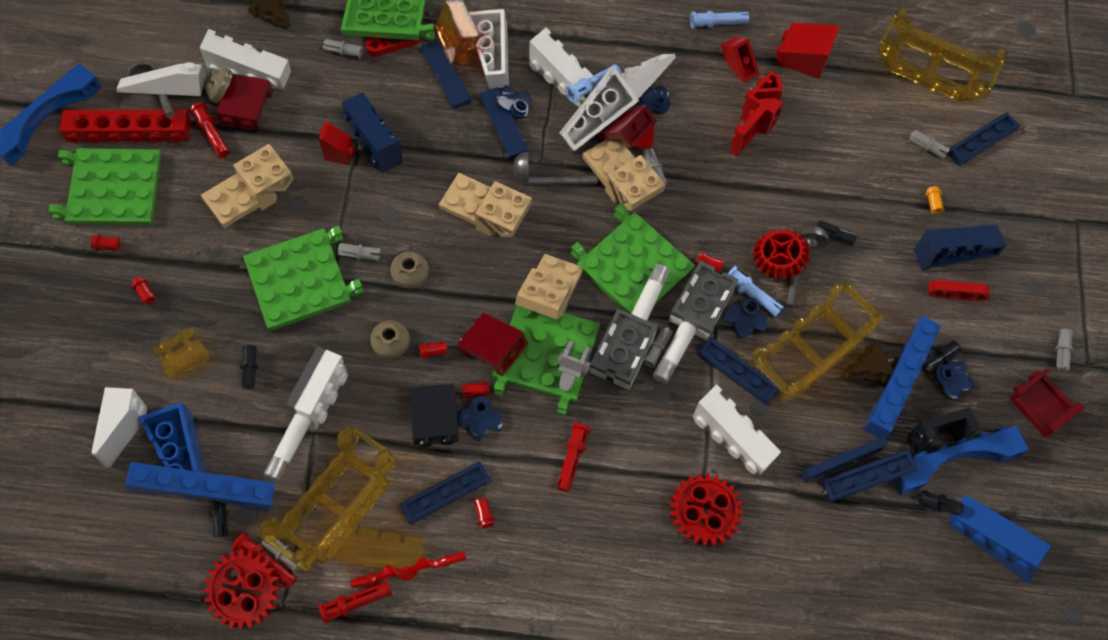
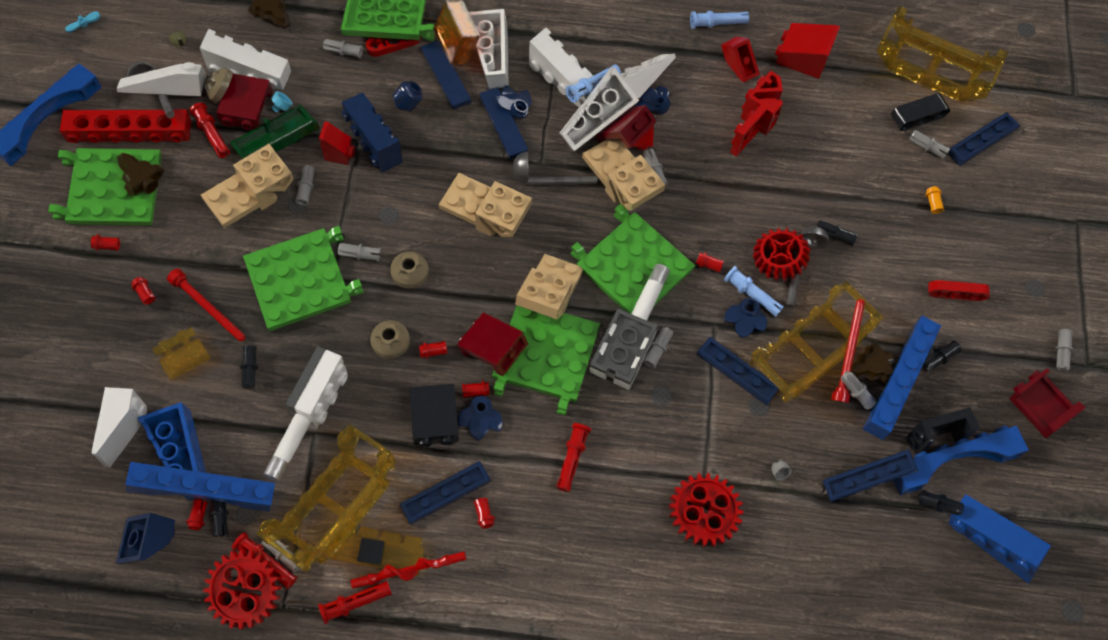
(83, 22): none -> medium azure piece
(139, 175): none -> dark brown rock
(144, 537): none -> dark blue slope
(177, 37): none -> olive hinge
(178, 278): none -> red piece
(197, 514): none -> red pin
(277, 132): none -> dark green container
(281, 101): none -> medium azure tile
(305, 185): none -> light grey axle
(371, 551): none -> black tile
(407, 95): none -> dark blue head
(572, 366): light grey hinge -> none
(695, 314): dark grey piece -> none
(735, 432): white wedge -> none
(784, 473): none -> light grey hinge
(841, 392): none -> red piece
(844, 459): dark blue tile -> none
(858, 390): none -> light grey axle
(920, 112): none -> black beam
(953, 378): dark blue plate -> none
(958, 245): dark blue wedge -> none

